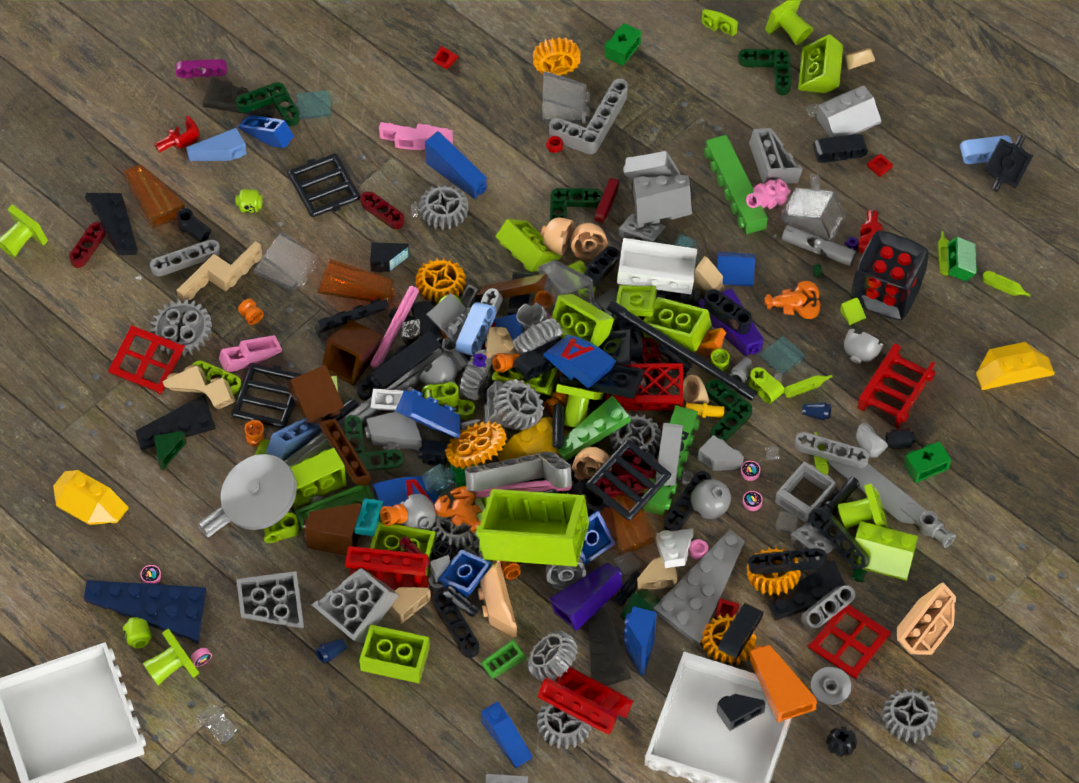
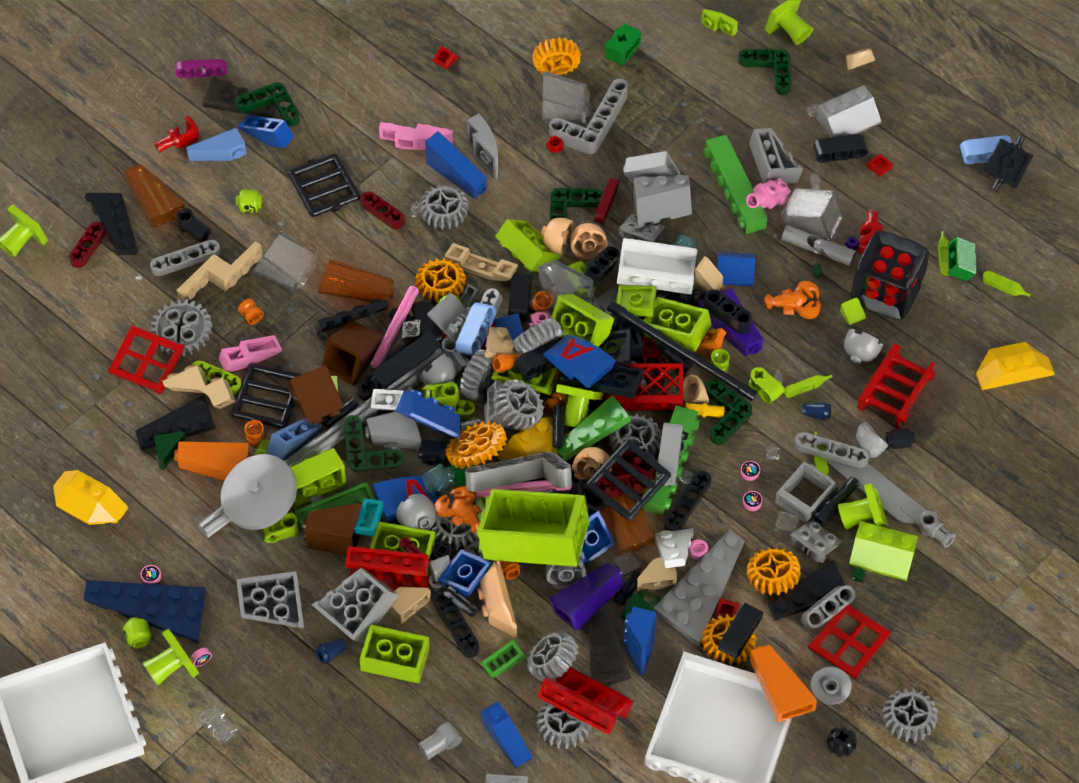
(211, 458): none -> orange slope
(314, 104): clear light blue piece -> none
(345, 451): reddish brown slope -> none
(387, 256): black slope -> none
(392, 515): orange wheel -> none
(444, 738): none -> light grey piece
(479, 265): none -> tan slope
(479, 360): dark purple piece -> none
(483, 144): none -> light grey slope
(517, 286): reddish brown slope -> none
(531, 315): light grey hair -> none
(711, 498): light grey cylinder -> none
(719, 456): light grey slope -> none
(739, 709): black slope -> none
(741, 370): light grey cone -> none
(782, 355): clear light blue piece -> none
(787, 564): black beam -> none
(821, 65): lime slope -> none
(837, 541): black beam -> none
(927, 462): green brick -> none
(928, 621): light nougat wedge -> none

